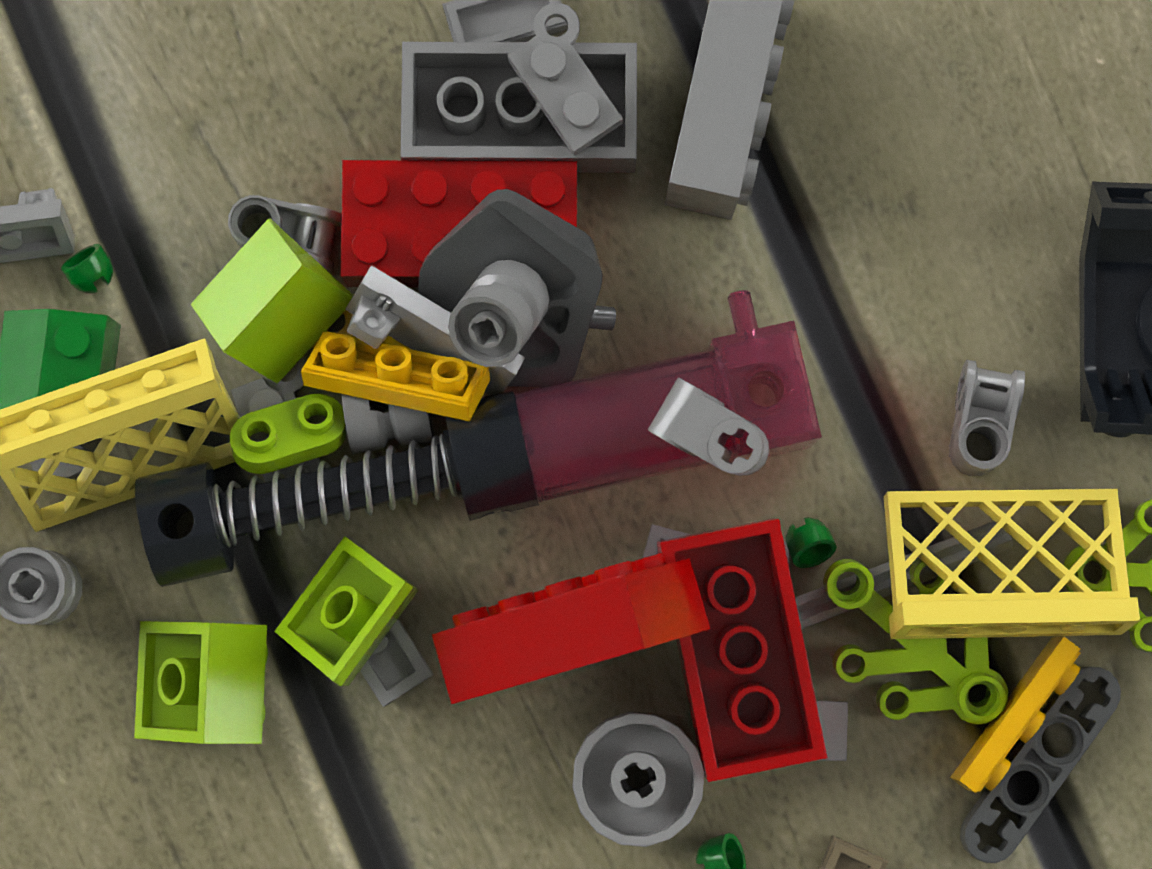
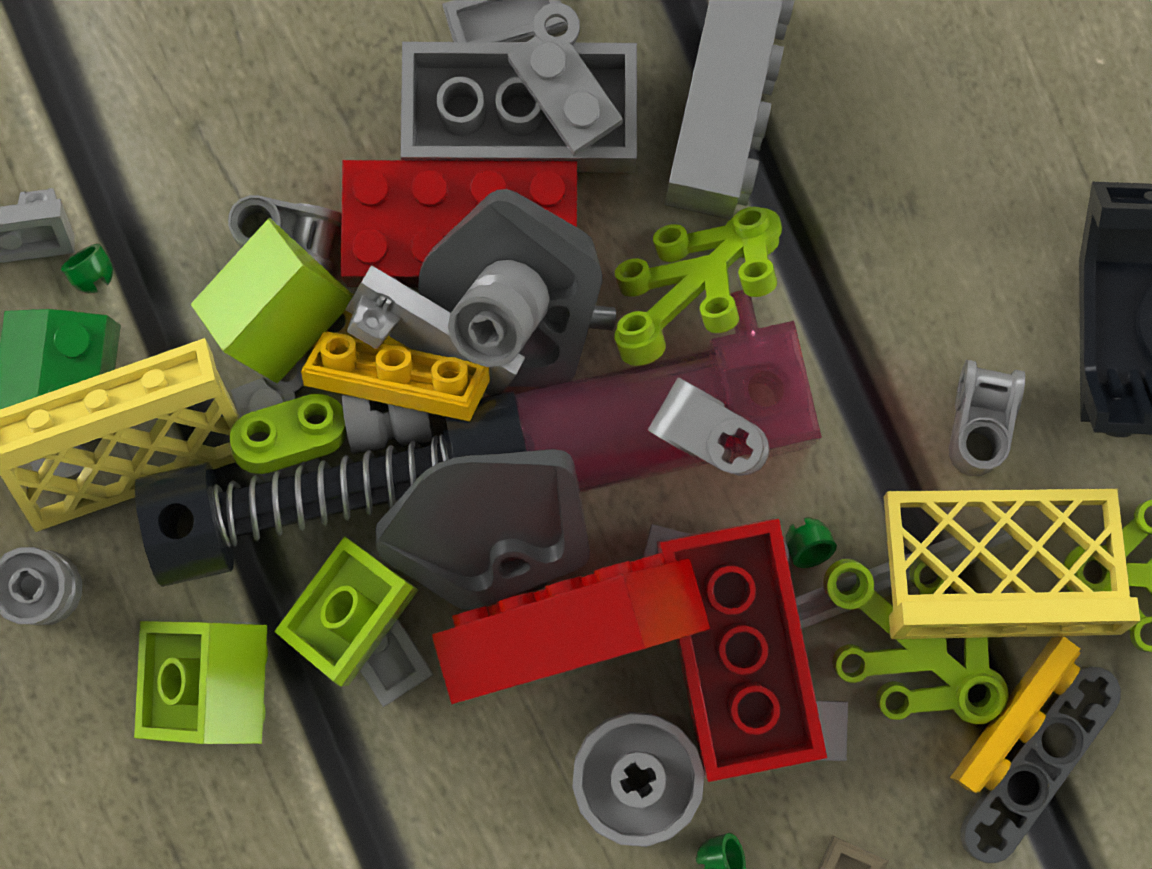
(488, 526): none -> dark grey animal
(748, 234): none -> lime plant

